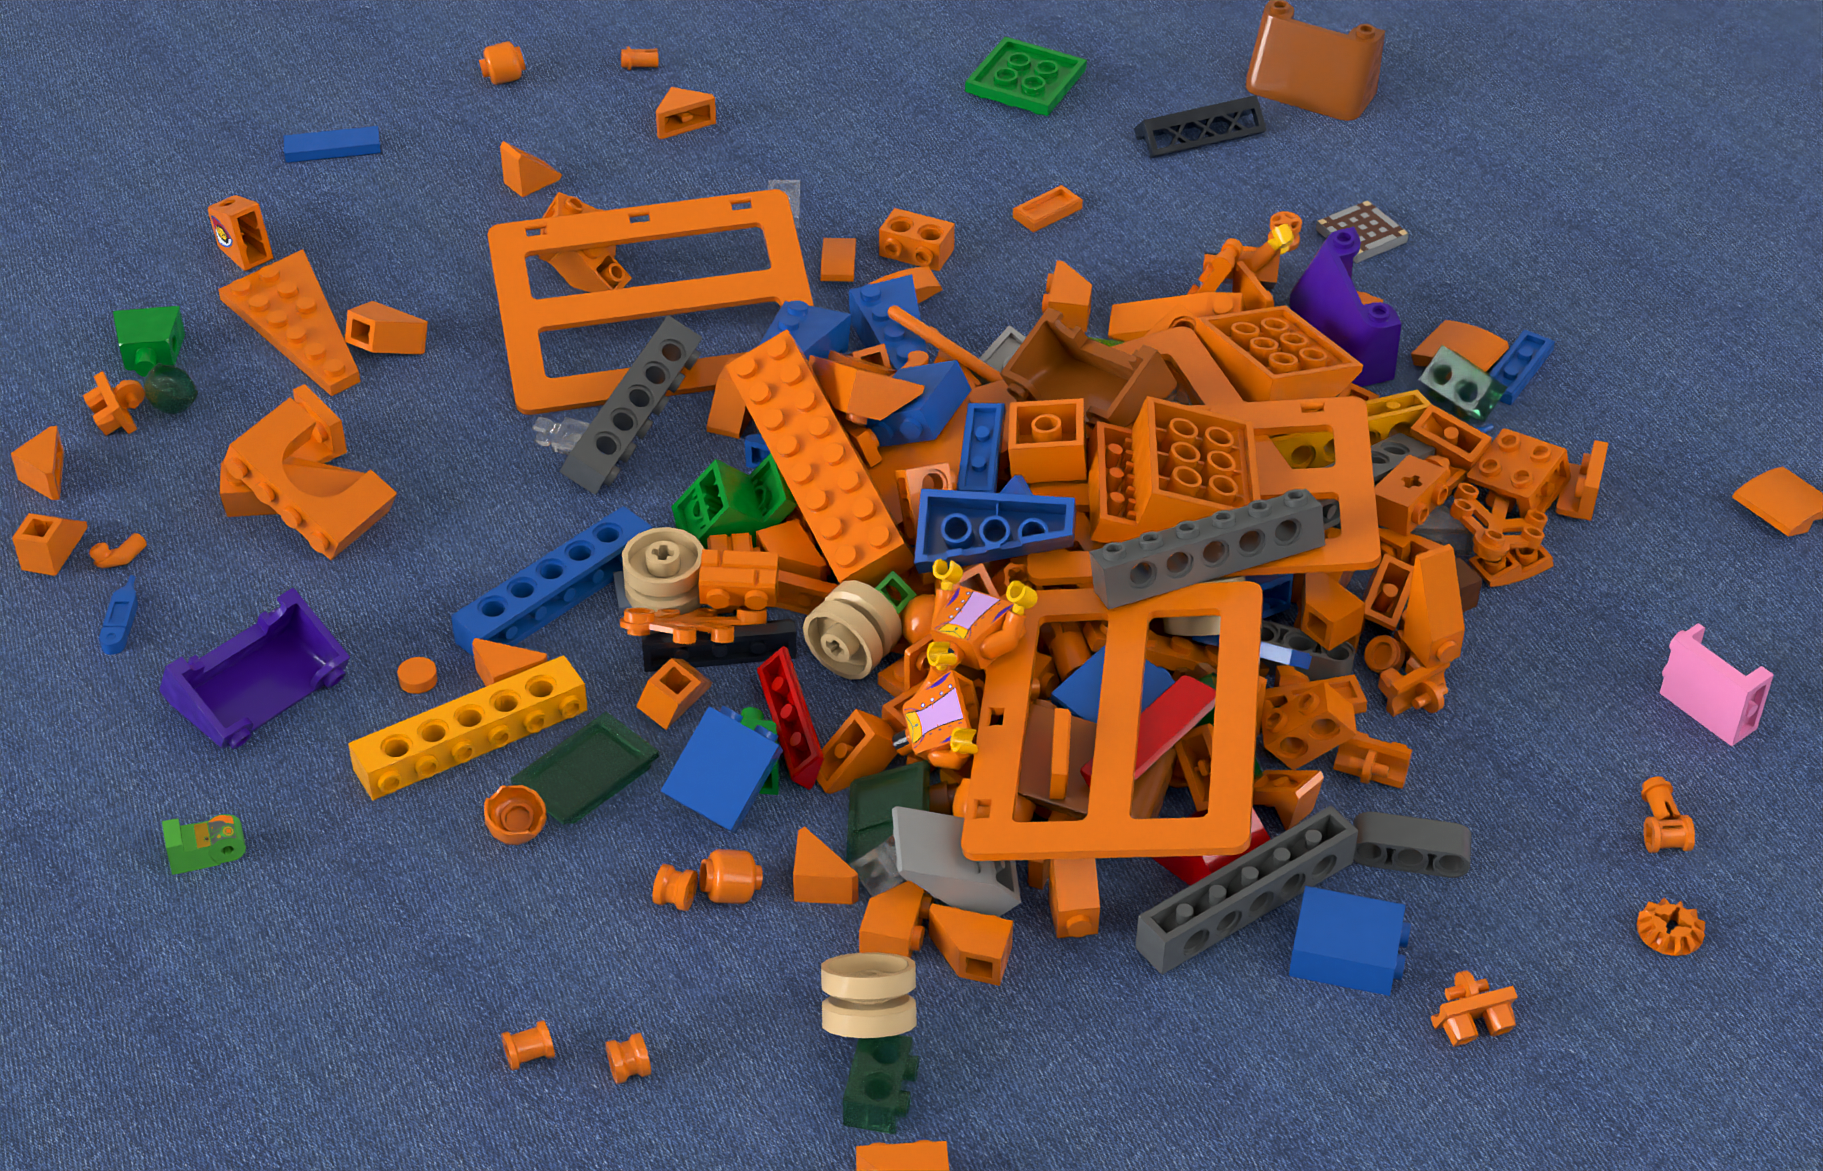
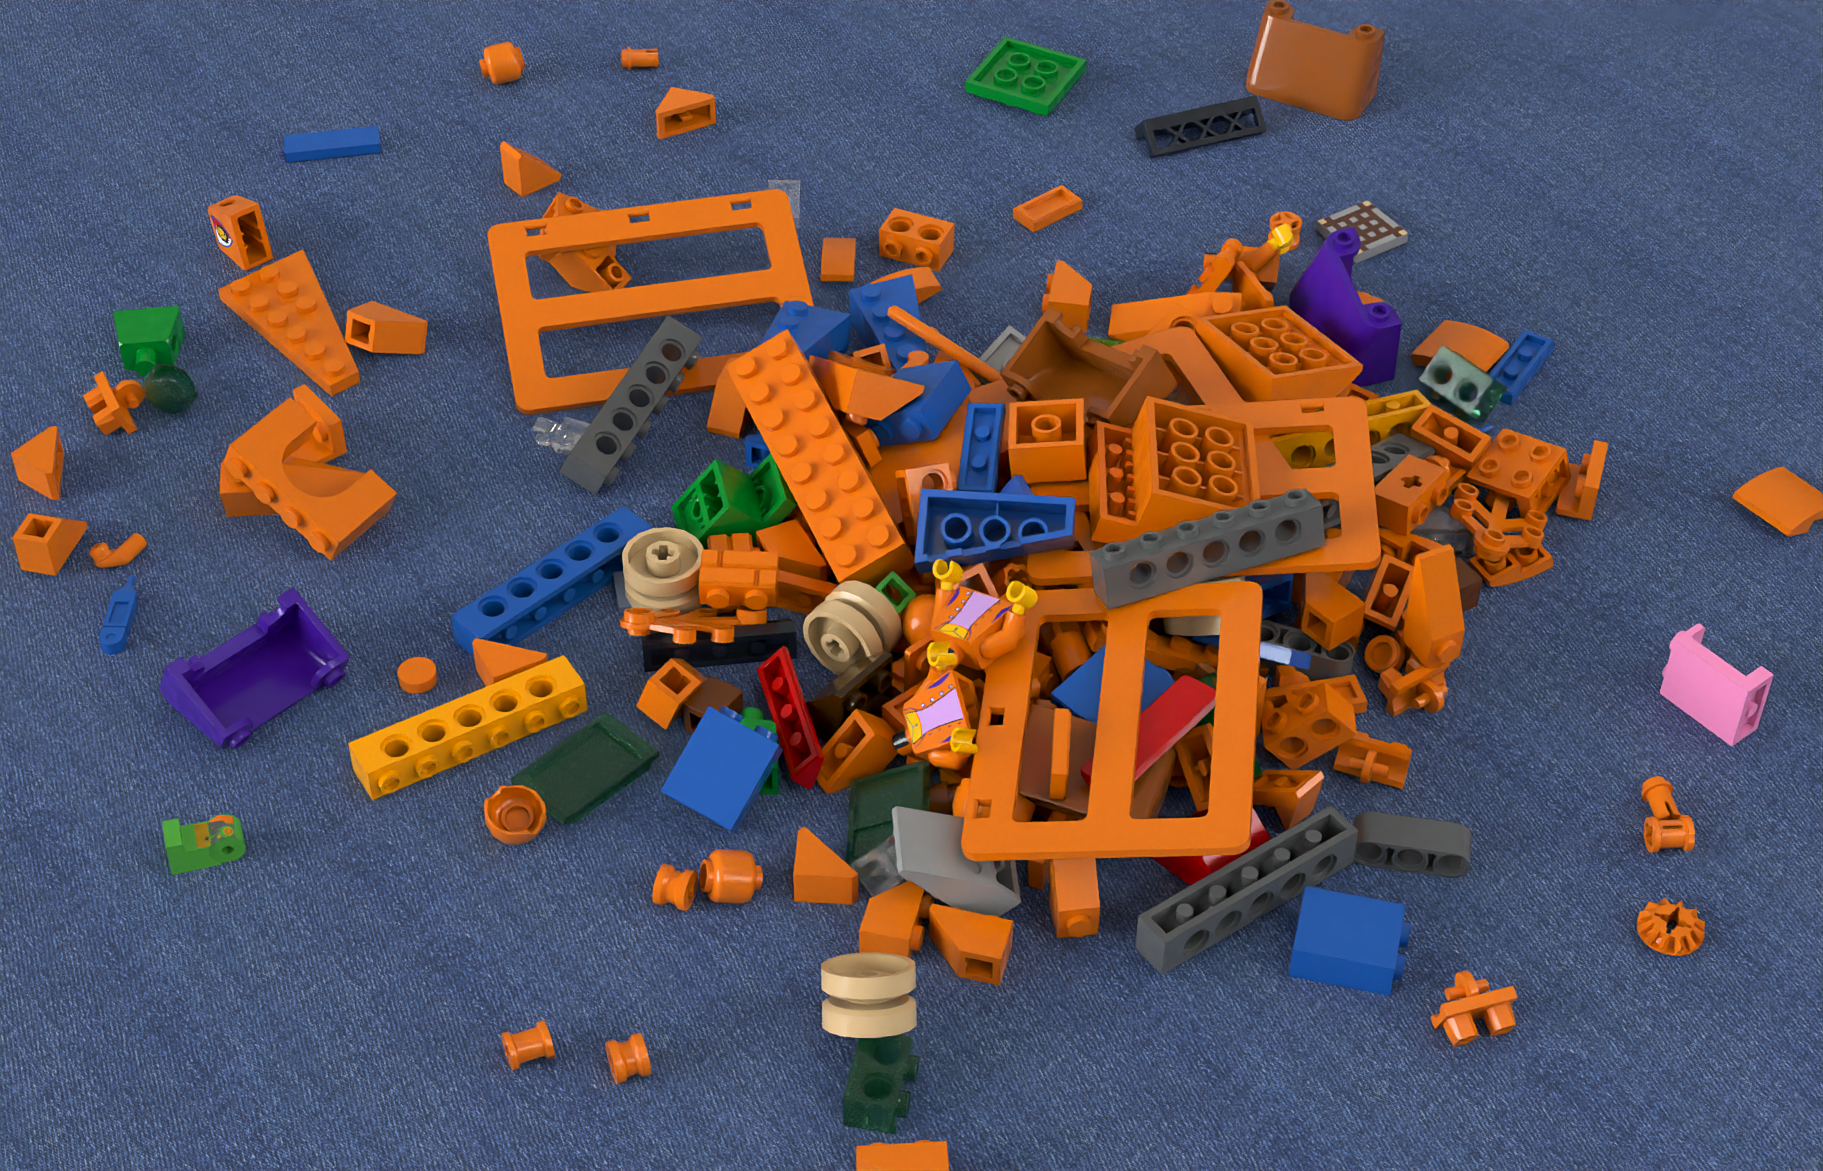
(713, 694): none -> reddish brown brick
(861, 686): none -> dark brown slope

